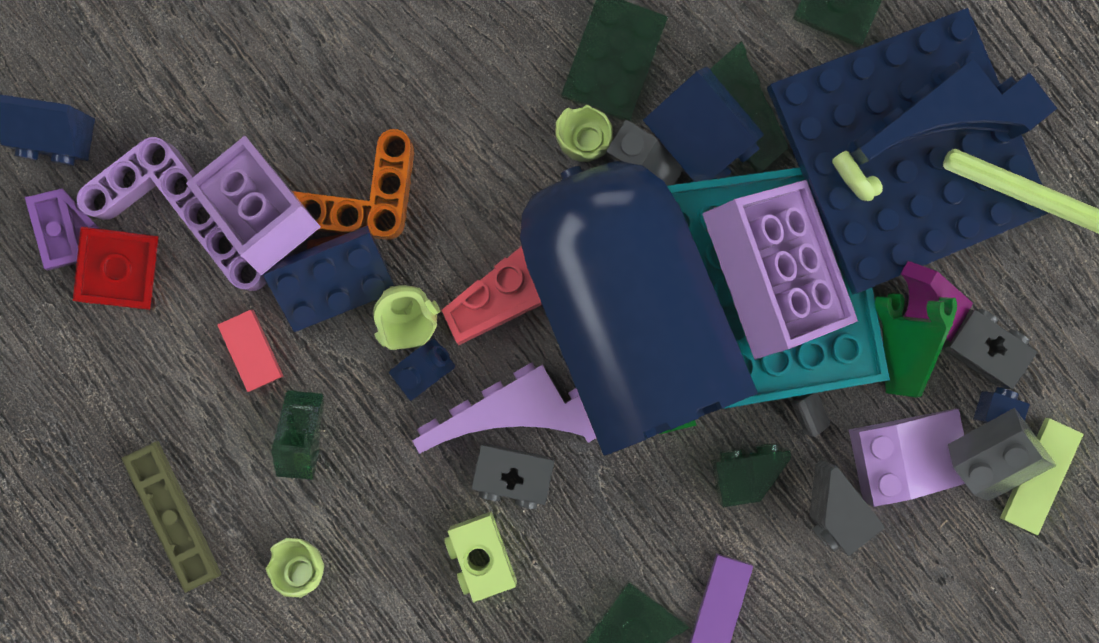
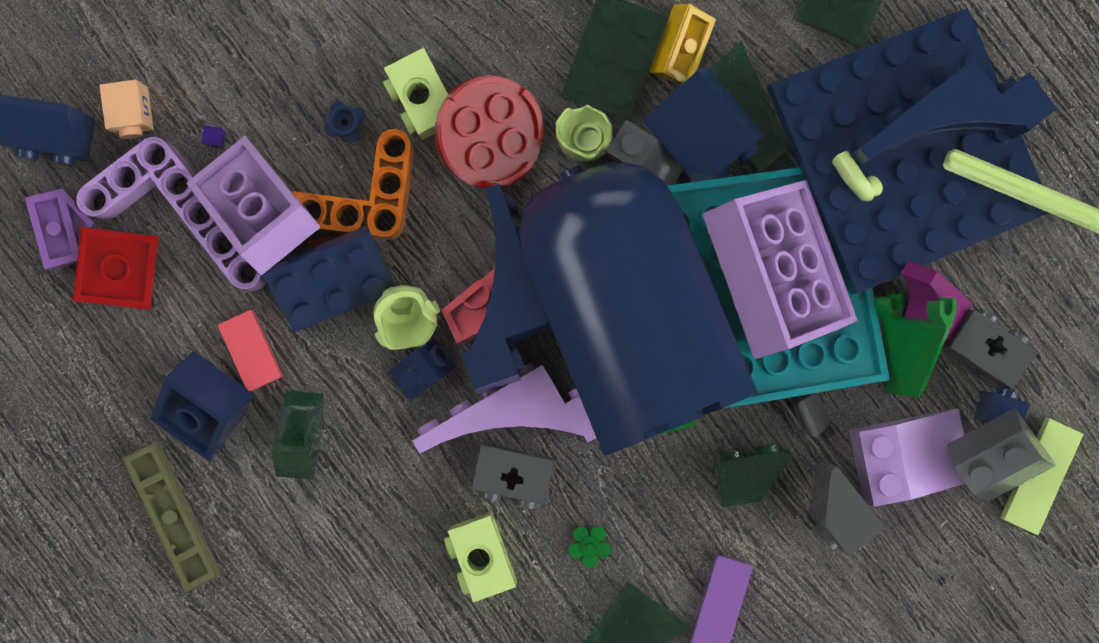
(126, 108): none -> light nougat brick
(200, 405): none -> dark blue slope
(213, 136): none -> dark purple piece
(295, 567): yellowish green hair -> none
(338, 113): none -> dark blue plate
(408, 75): none -> yellowish green brick
(489, 131): none -> tile
(513, 307): none -> dark blue arch
(589, 545): none -> green plant
(682, 43): none -> yellow slope

